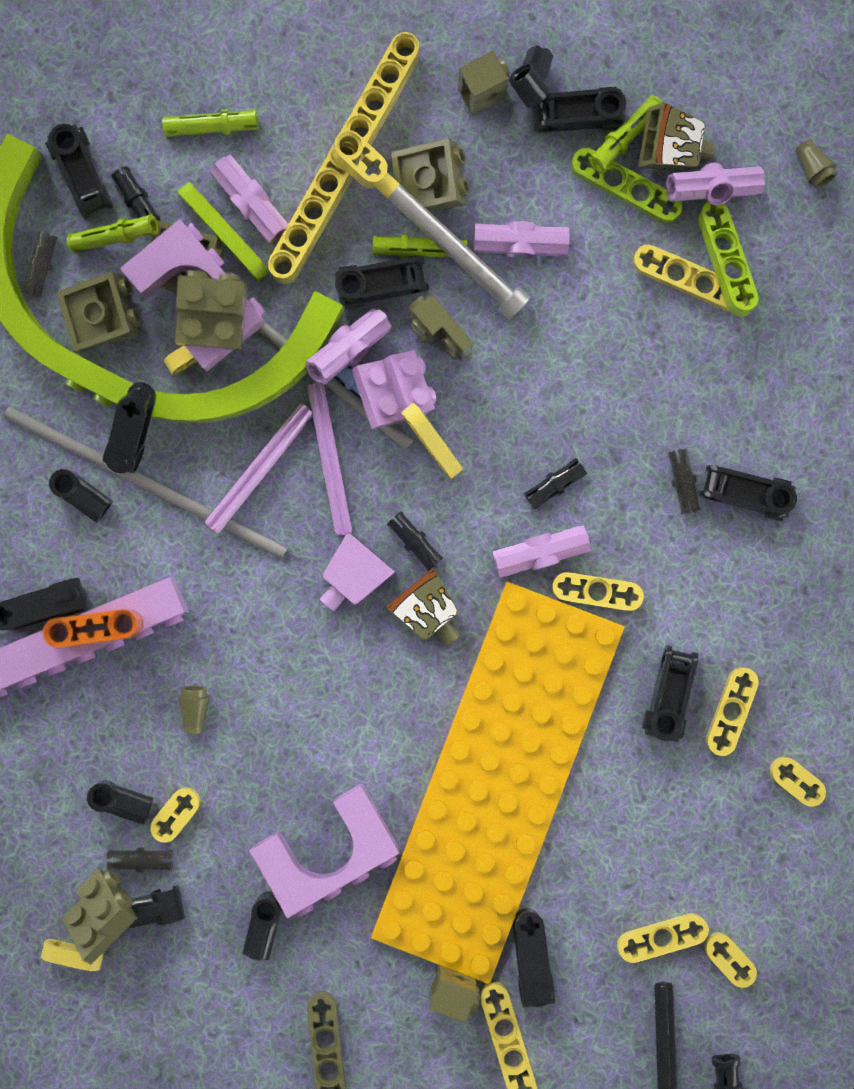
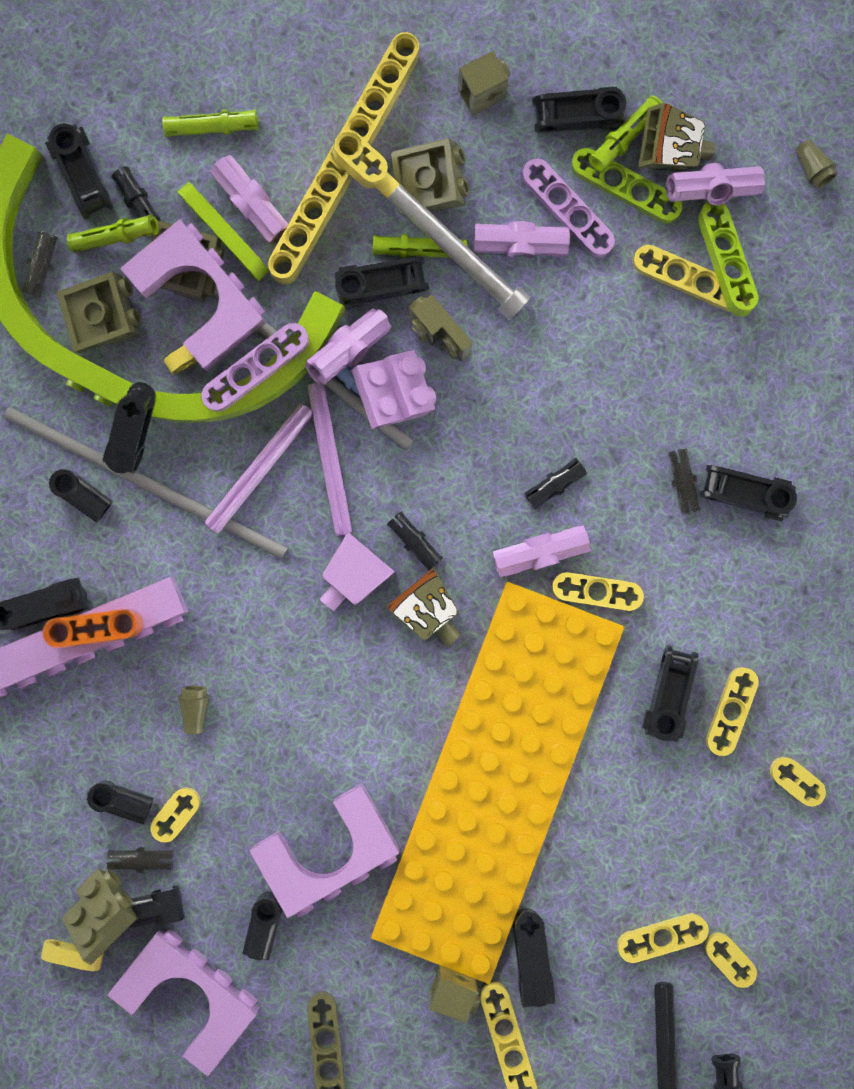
(210, 310): olive plate -> none
(229, 1008): none -> lavender arch
(252, 362): none -> lavender beam
(431, 440): light yellow beam -> none
(531, 76): black piece -> none
(571, 205): none -> lavender beam

